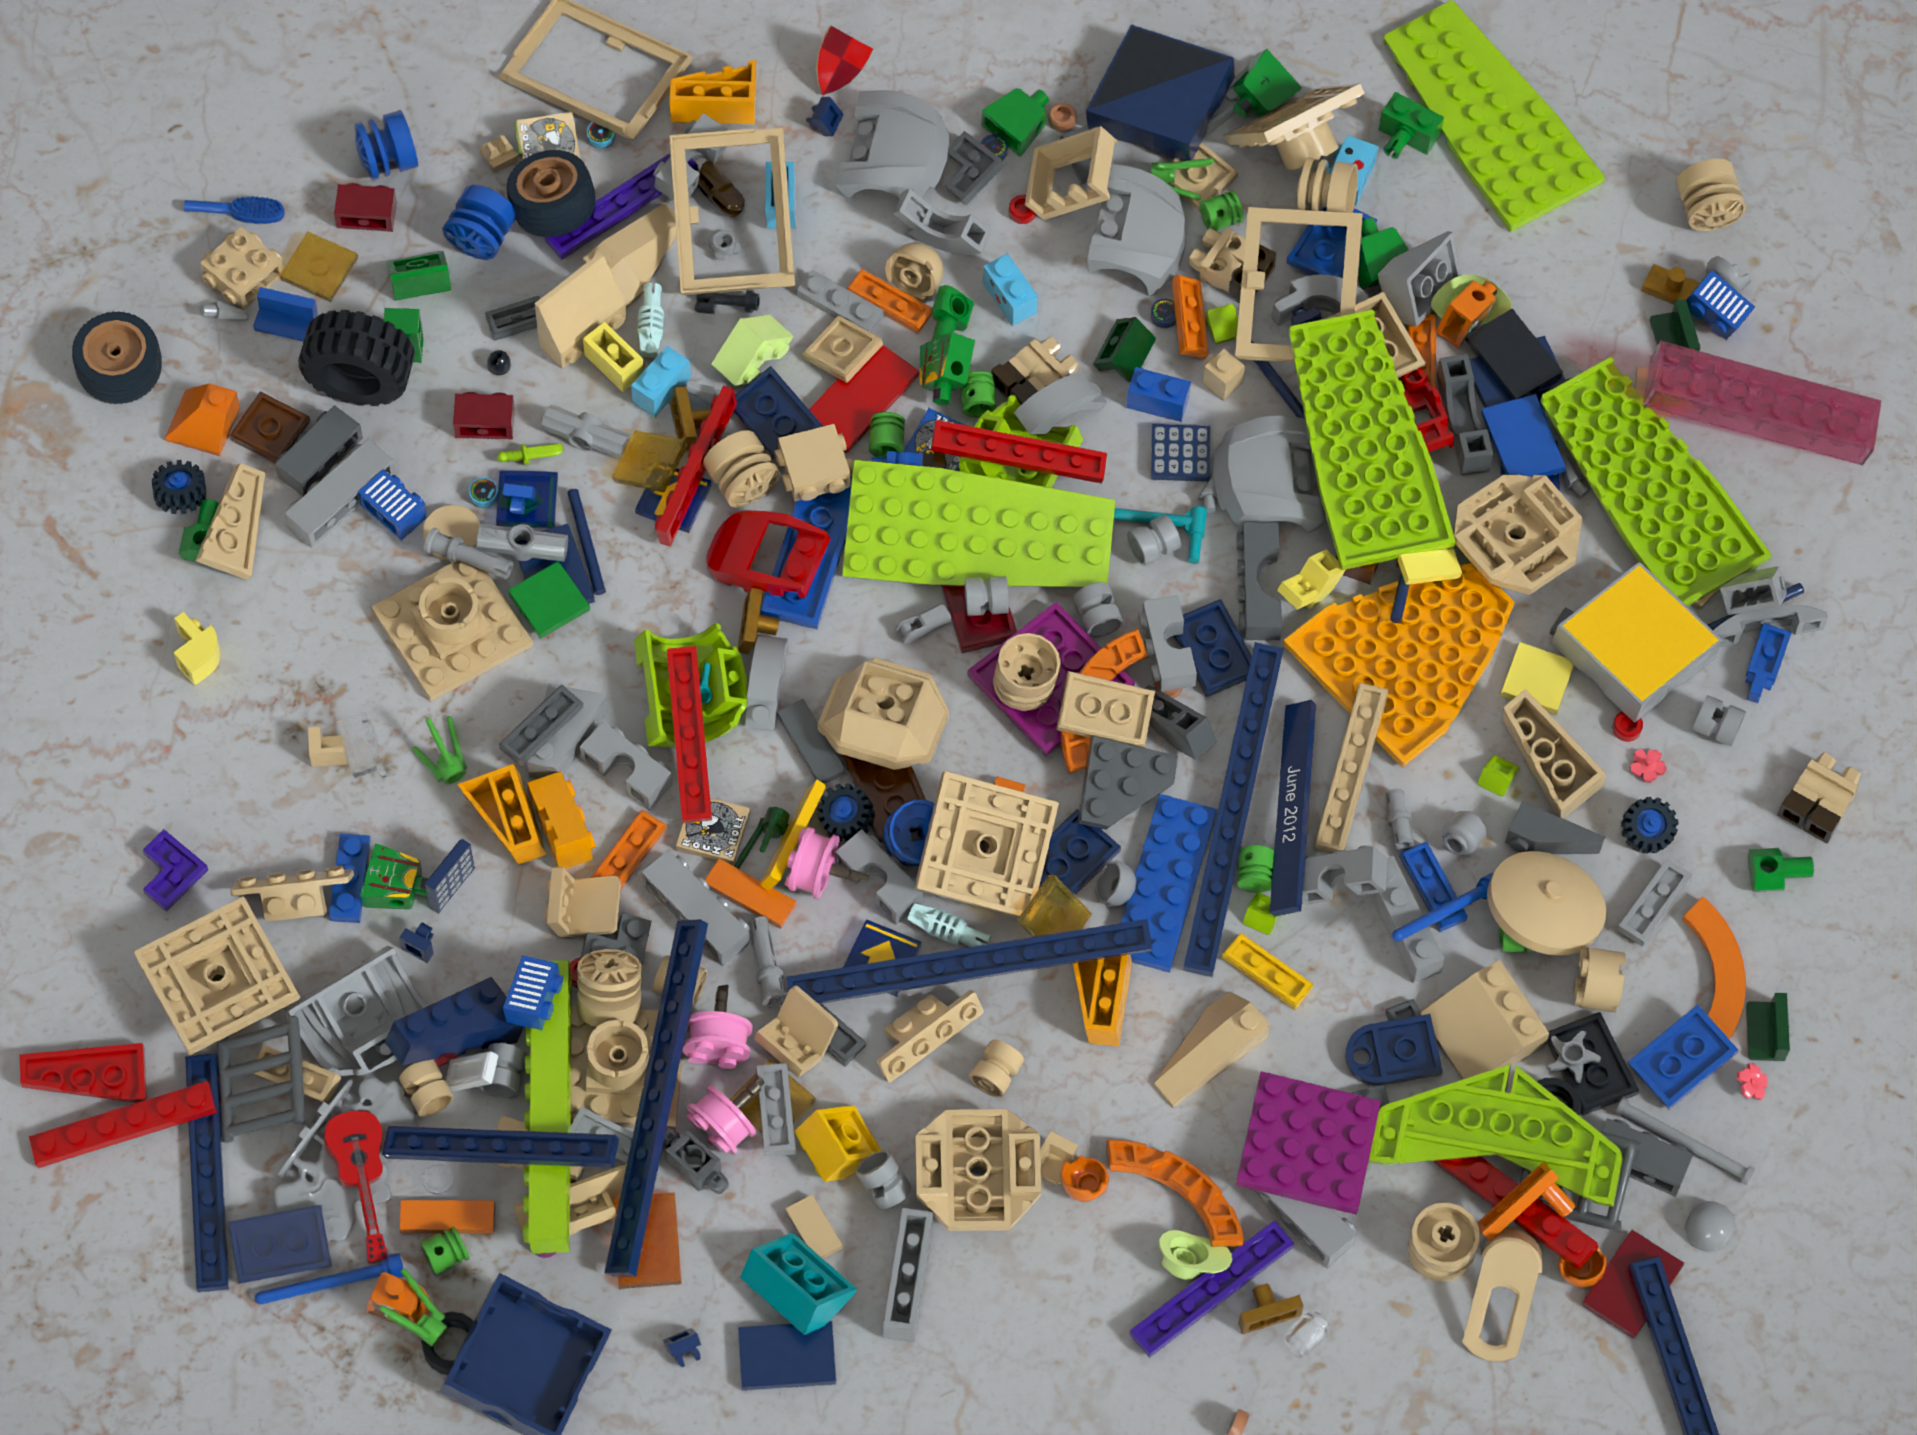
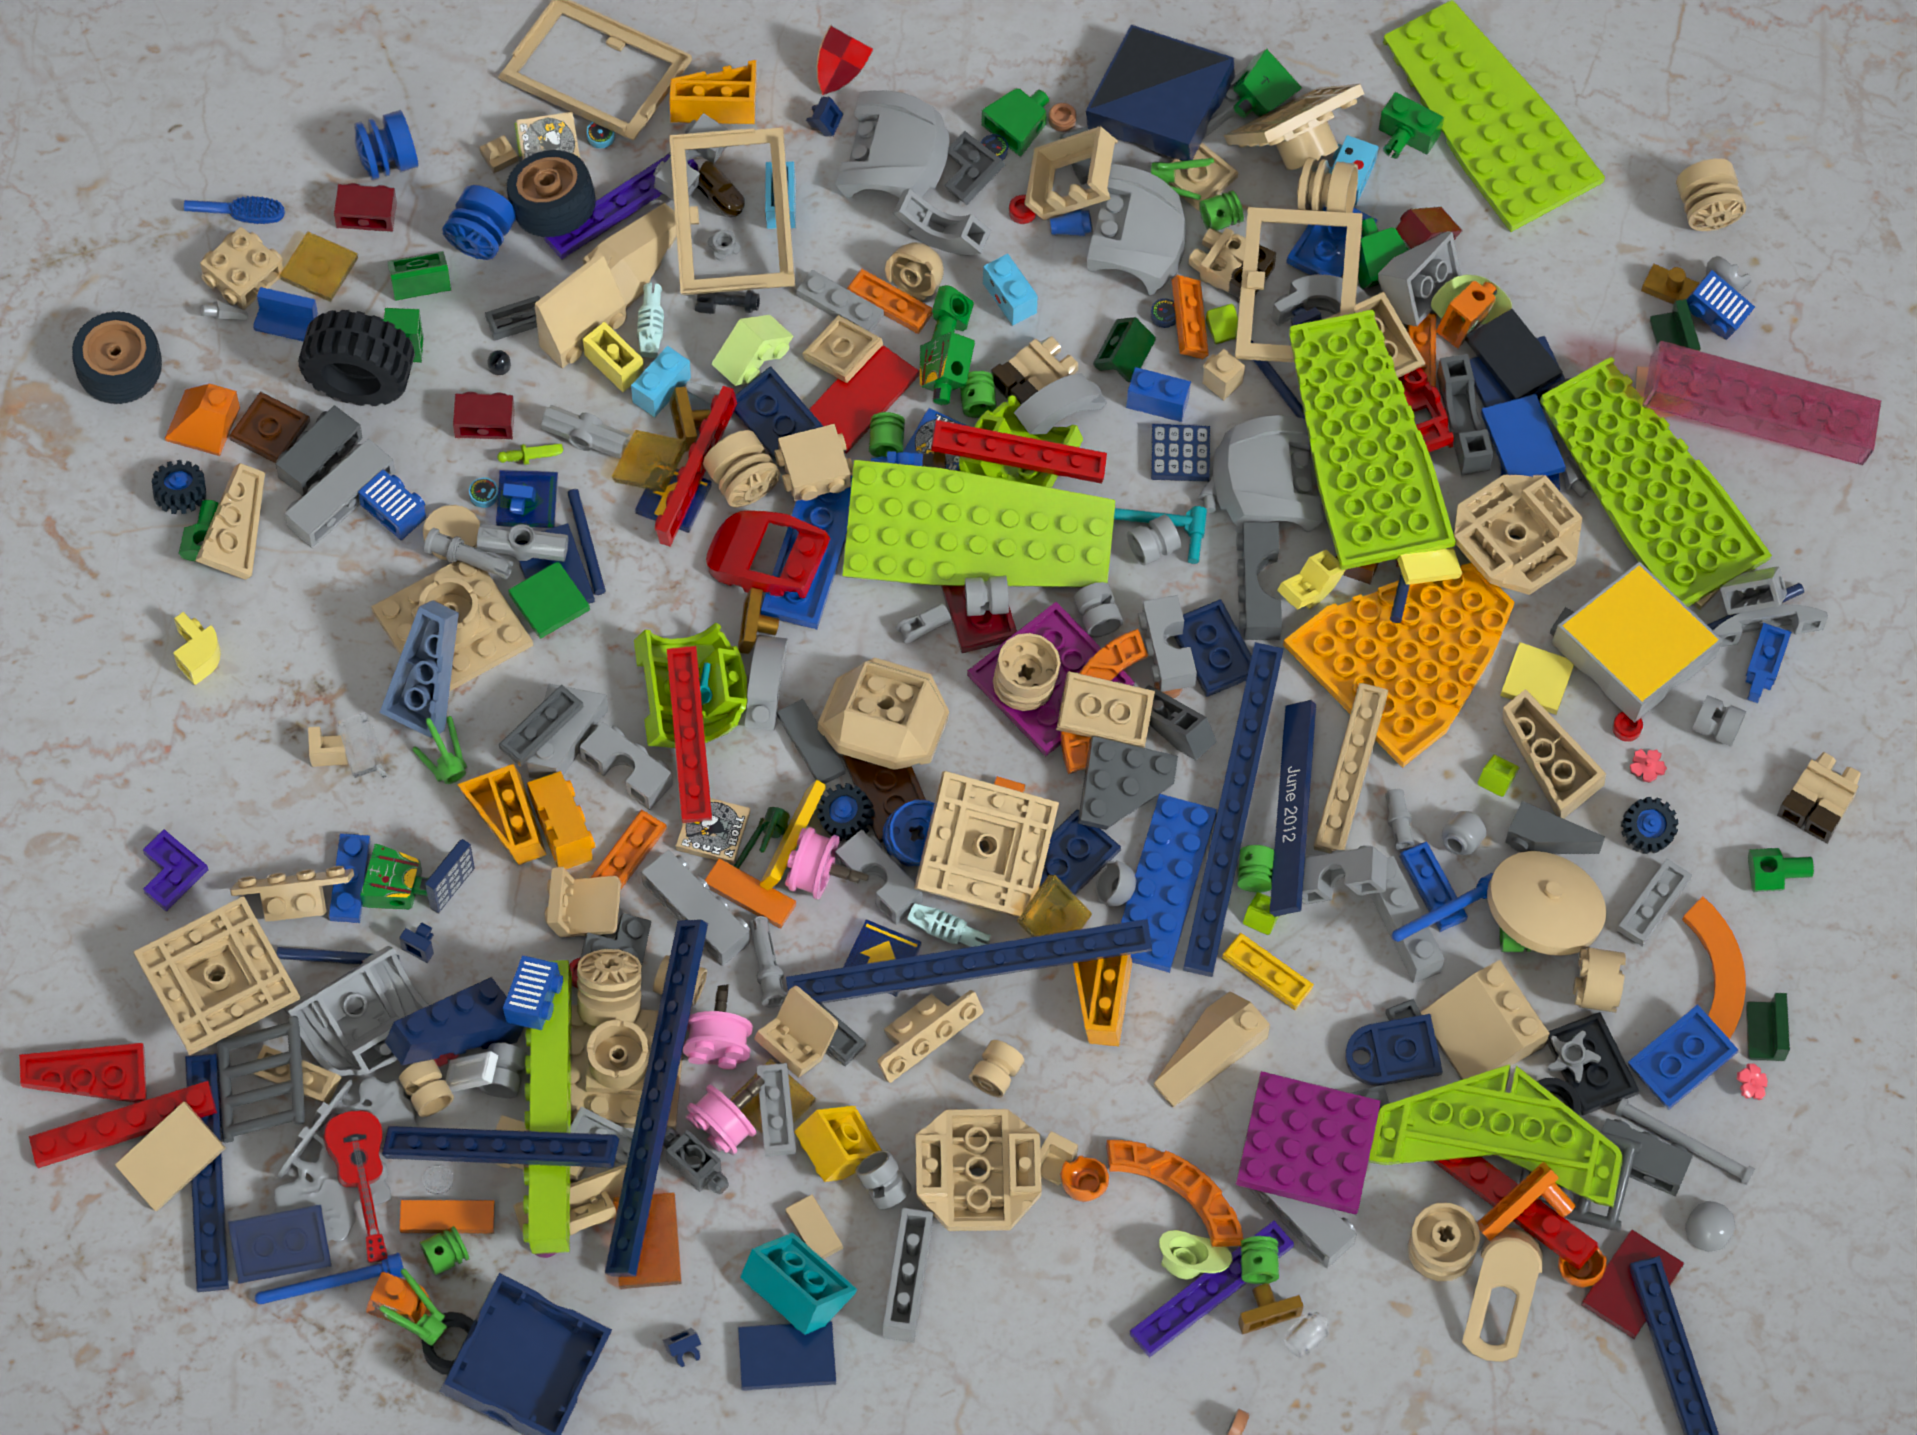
(170, 1156): none -> tan tile
(322, 955): none -> dark blue bar
(424, 671): none -> sand blue wedge
(1072, 223): none -> blue cone
(1259, 1260): none -> bright green piece
(1425, 224): none -> dark red brick

